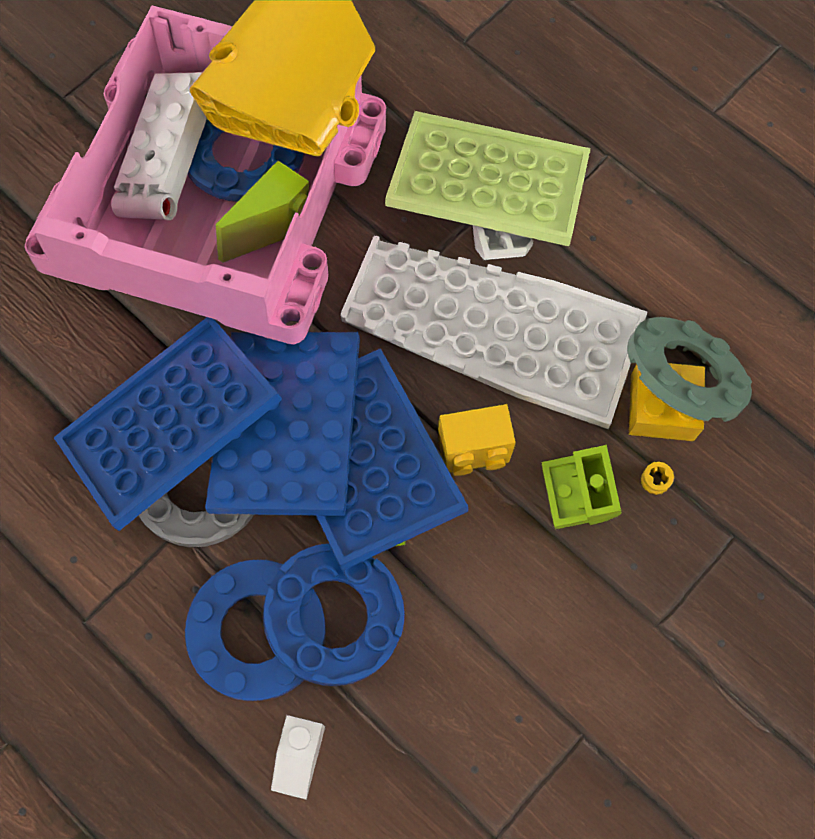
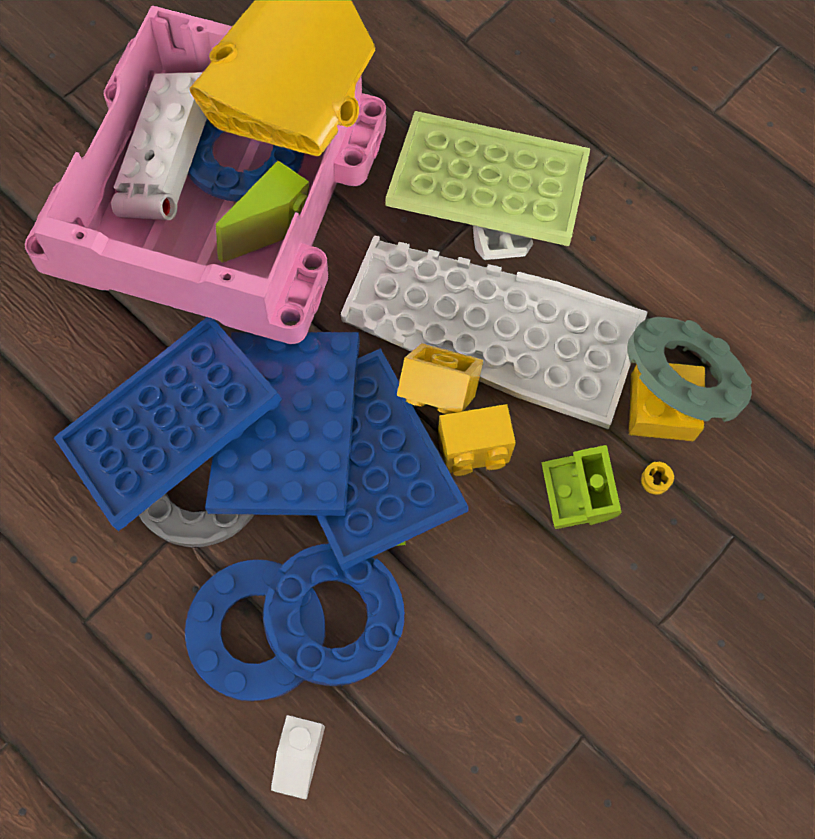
(439, 378): none -> yellow brick

